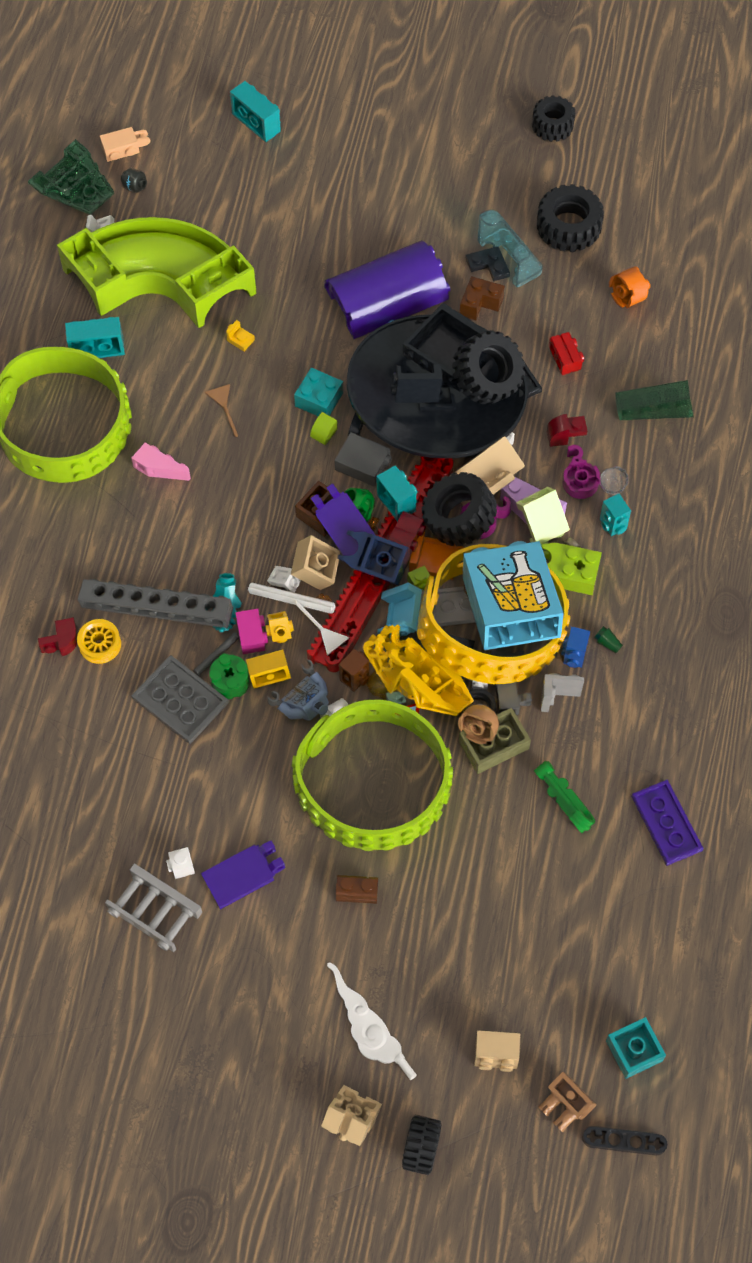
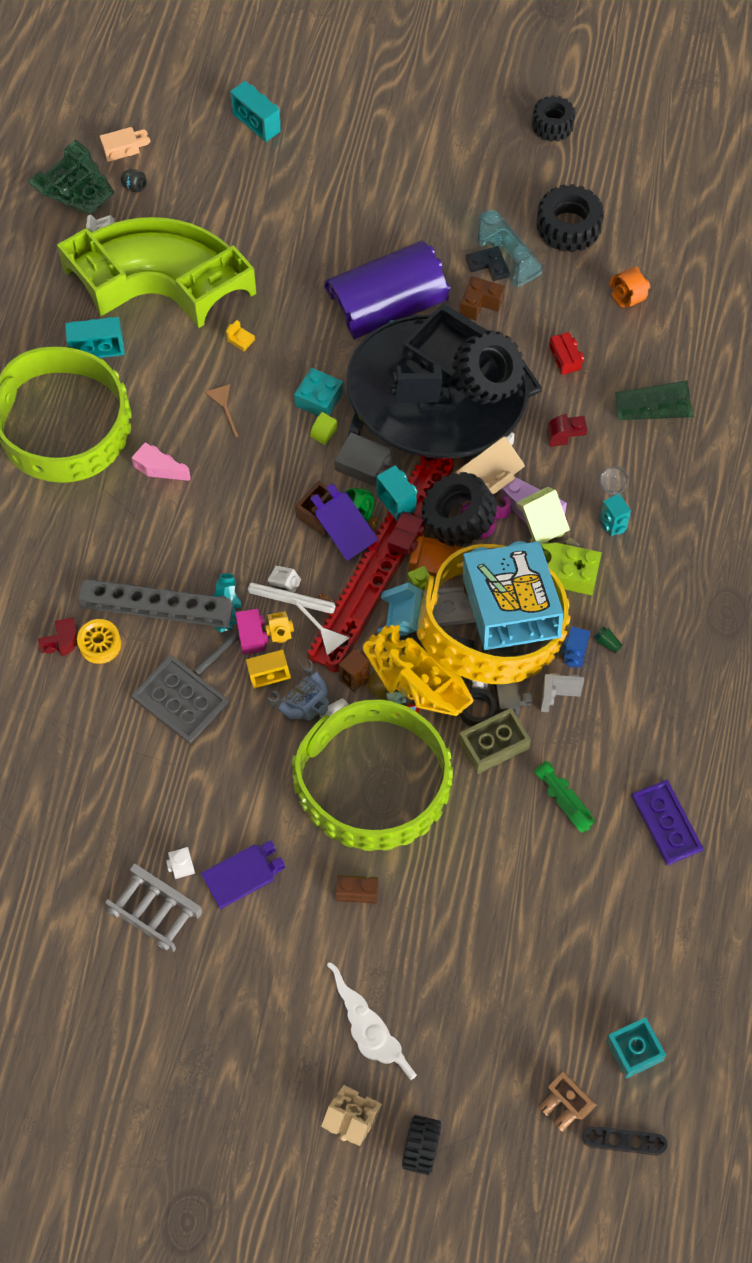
(229, 676): green brick -> none
(315, 562): tan brick -> none
(371, 553): dark blue brick -> none
(479, 723): medium nougat cylinder -> none
(497, 1050): tan brick -> none
(578, 470): magenta piece -> none

